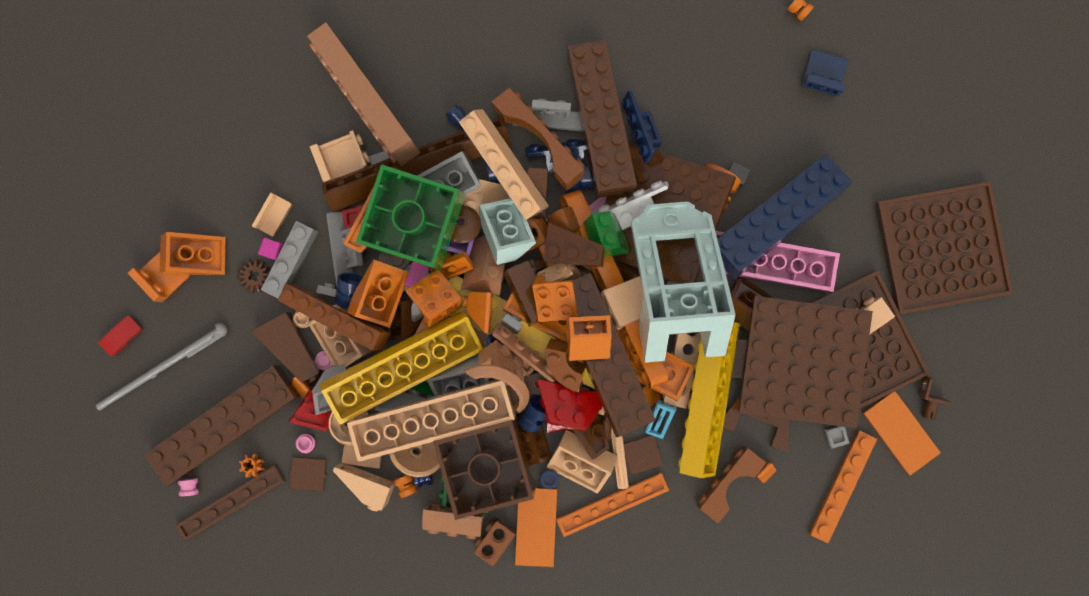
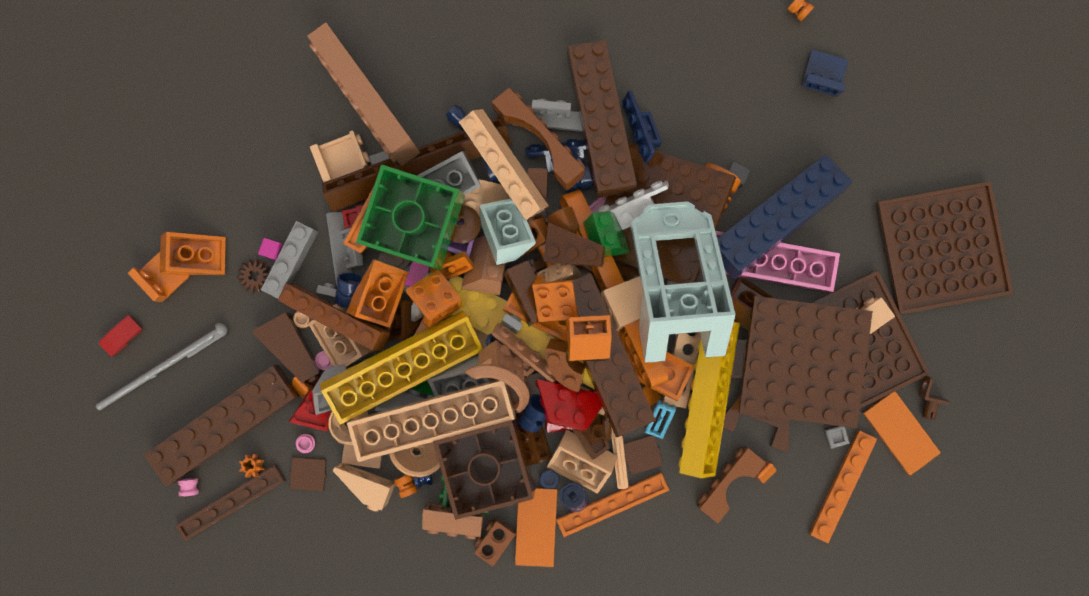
(272, 214): light nougat panel -> none
(480, 309): orange slope -> none
(574, 497): none -> dark blue wheel

